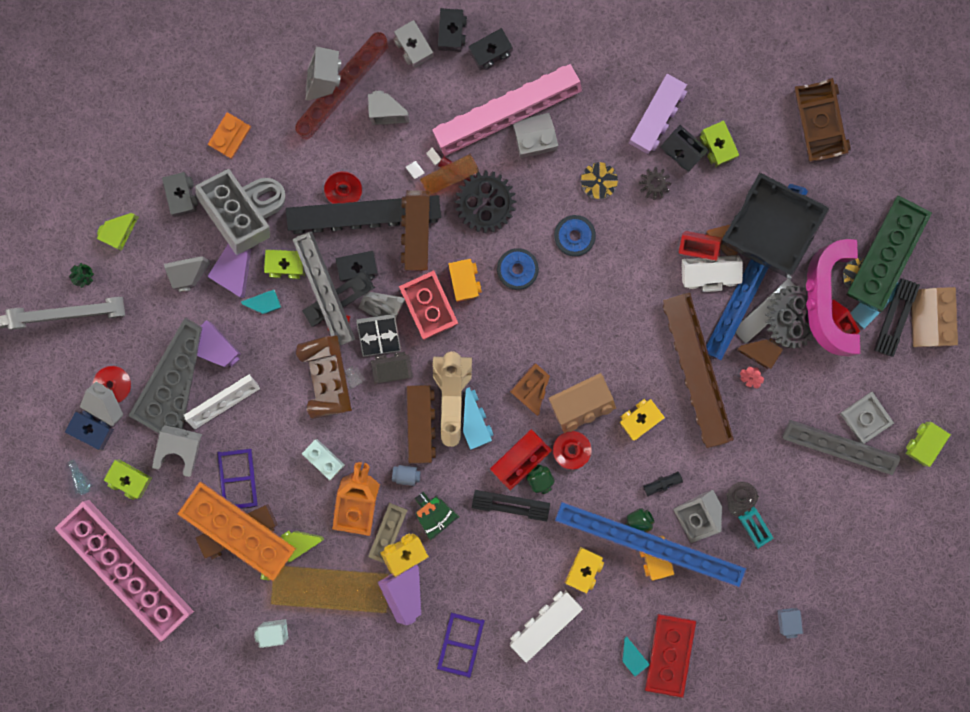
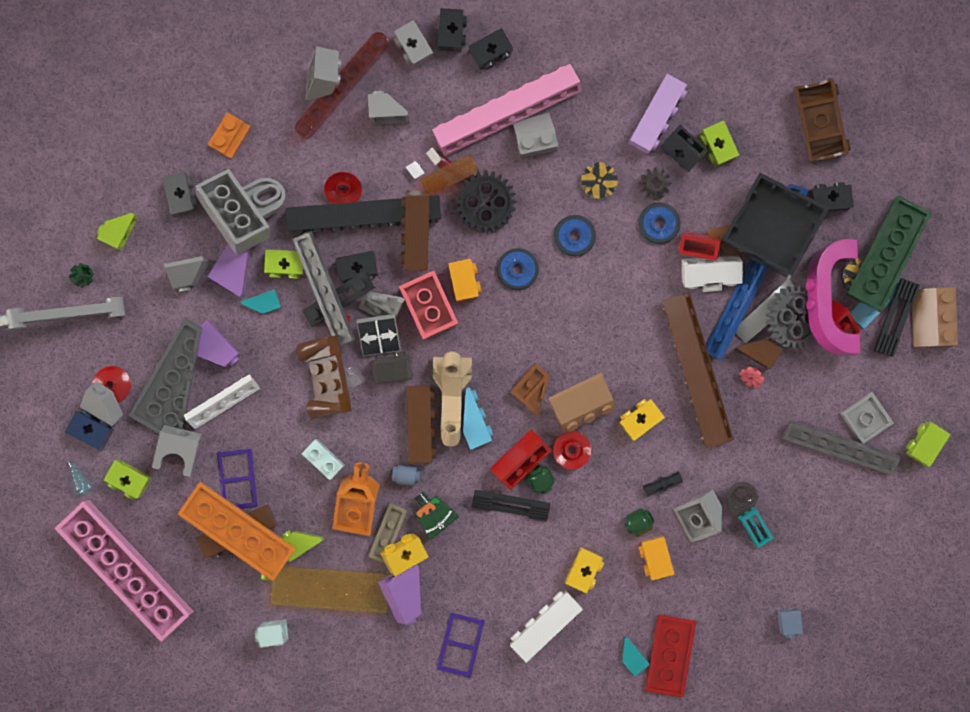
(650, 544): blue plate -> none
(655, 234): none -> wheel
(841, 192): none -> black brick

